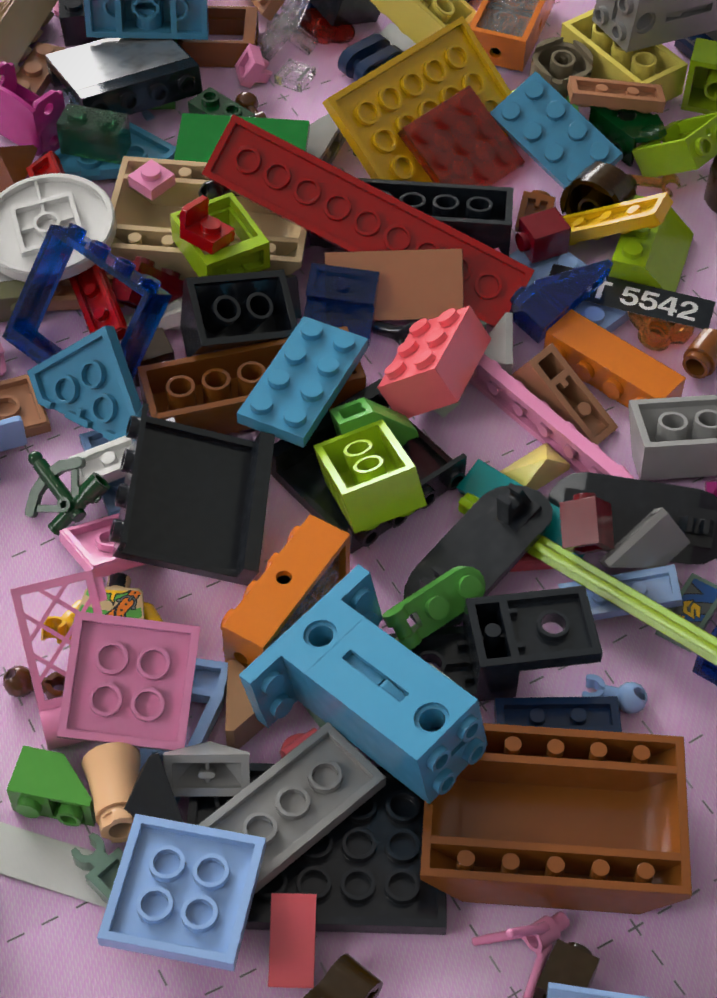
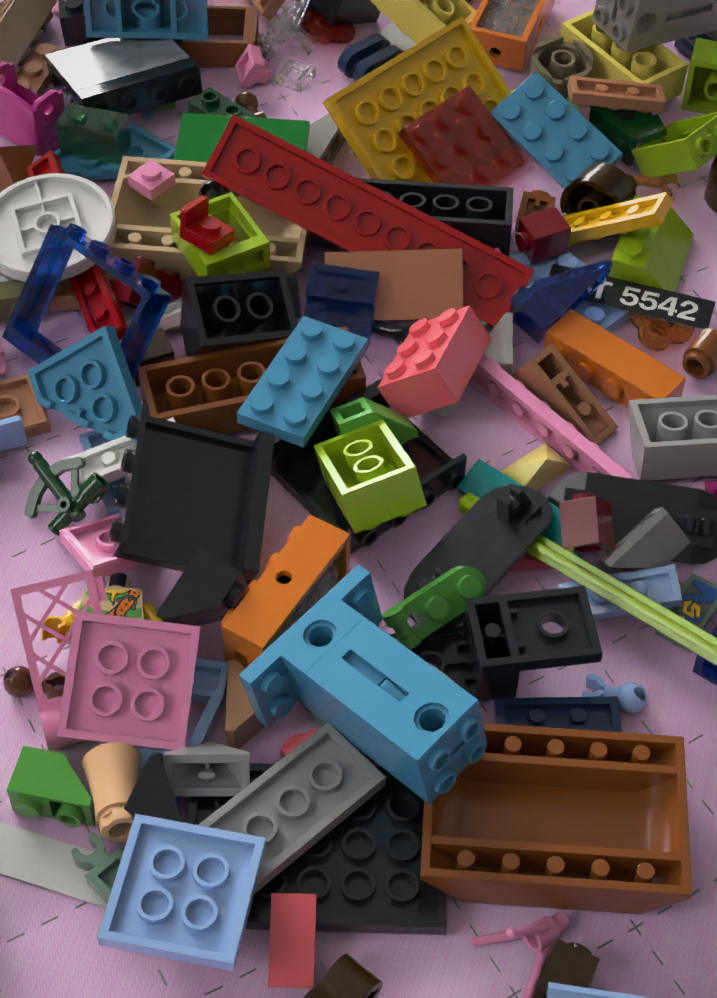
(203, 592): none -> black slope

